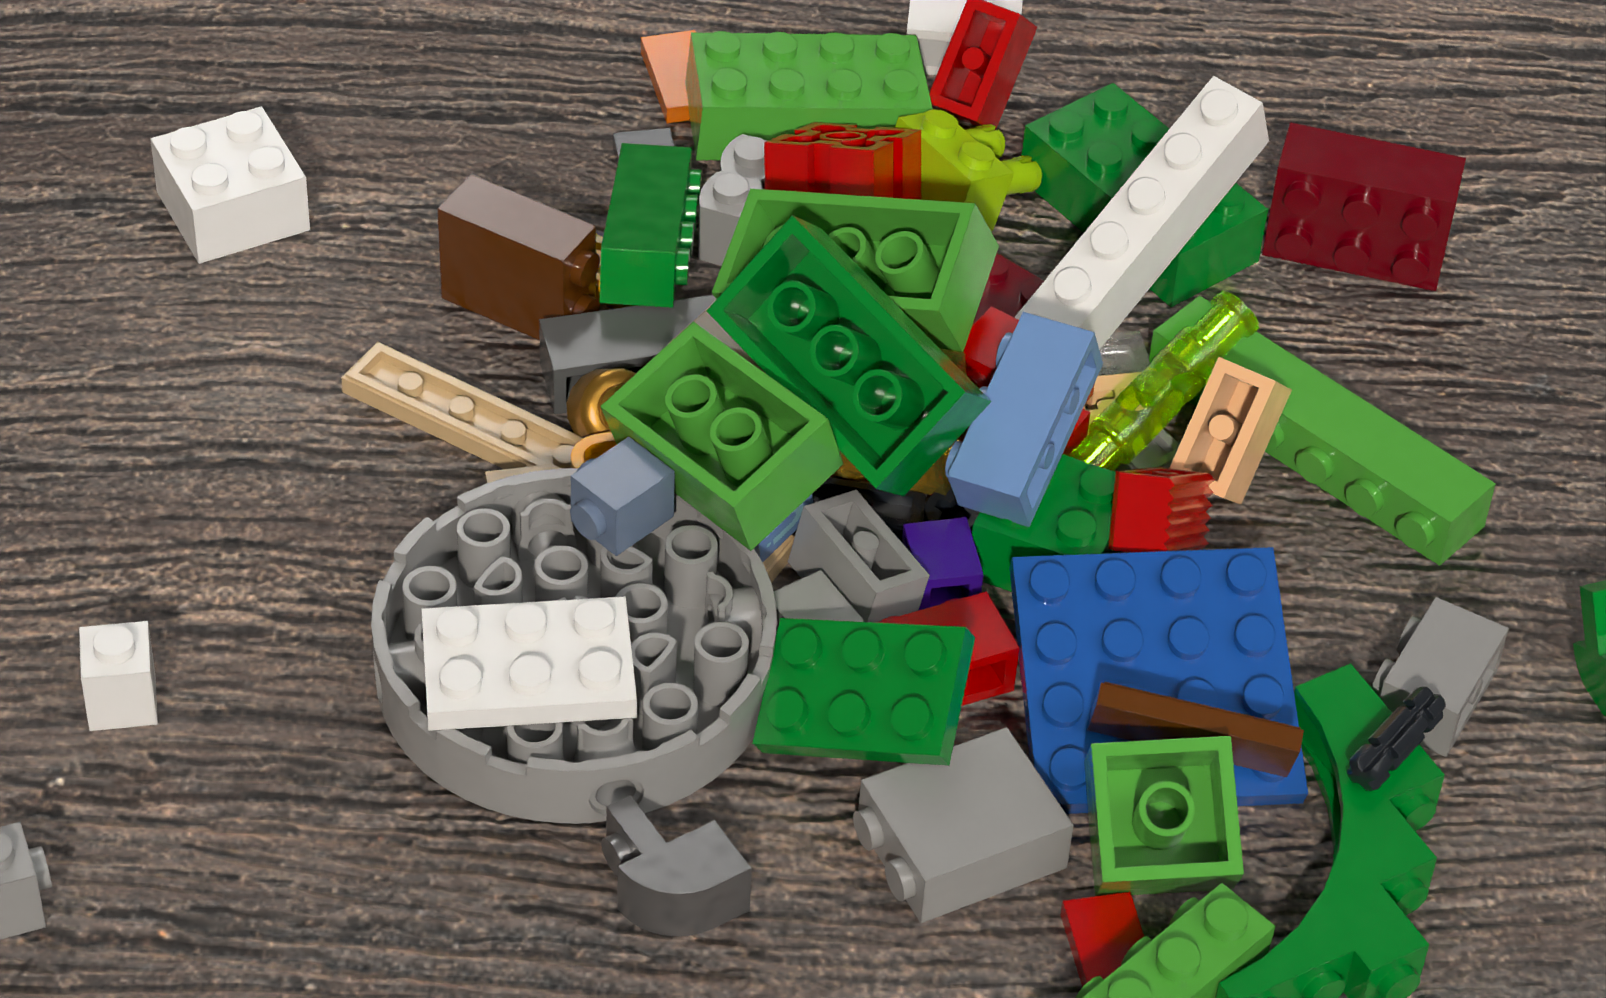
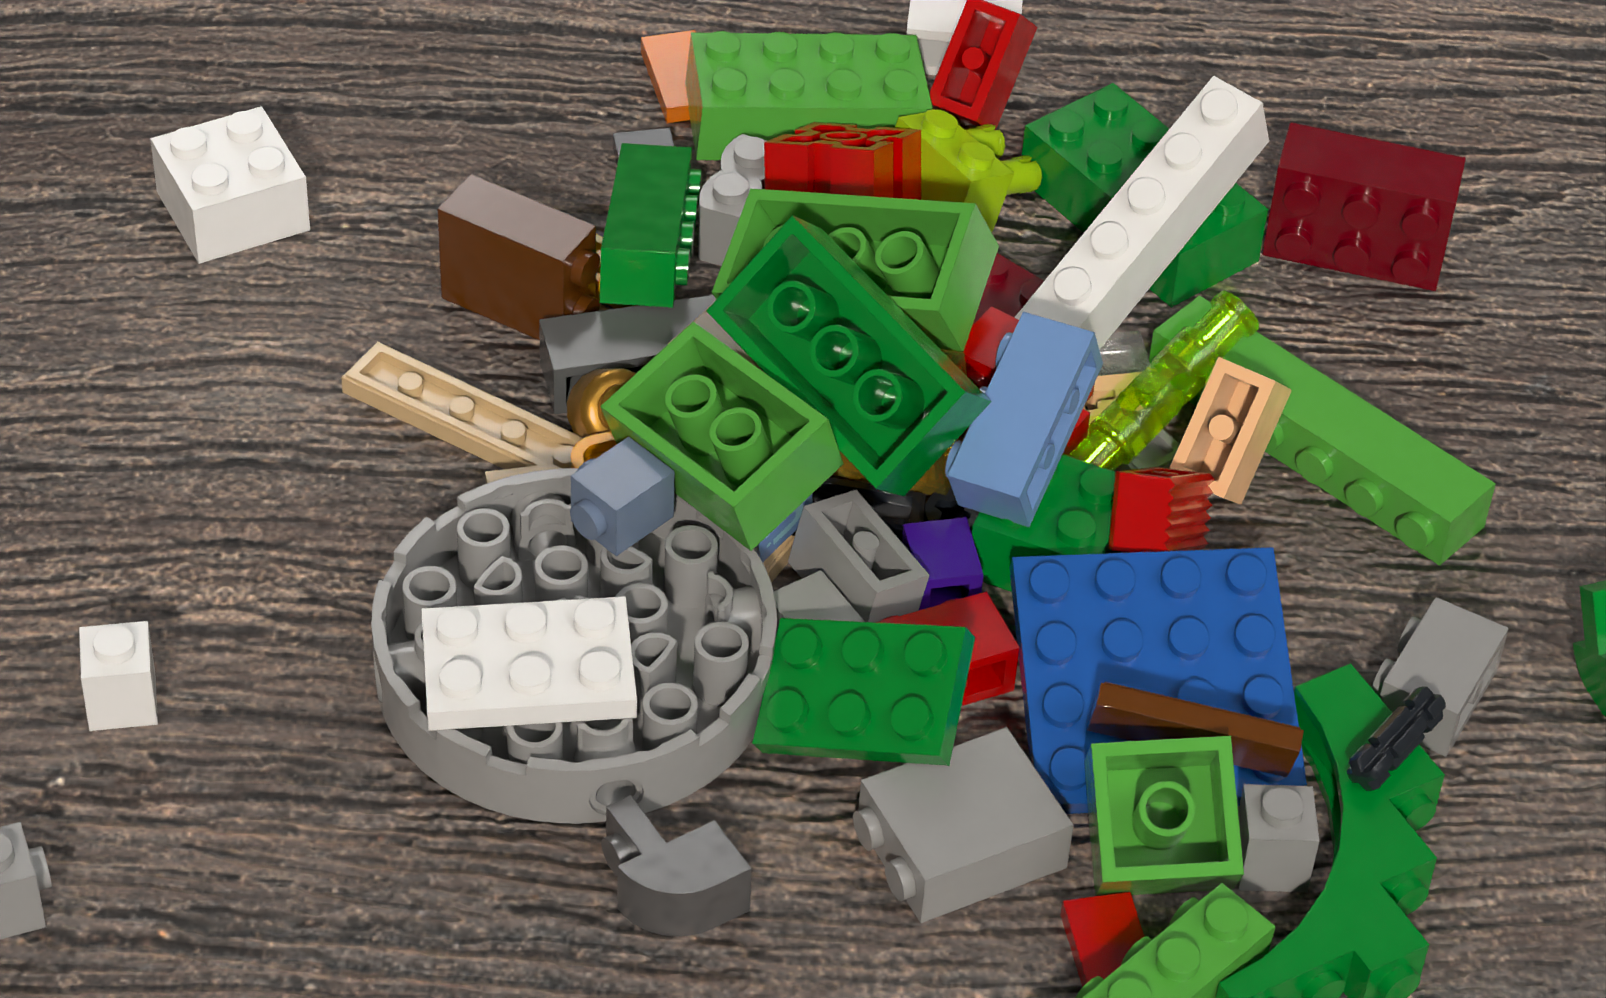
(1277, 837): none -> light grey brick

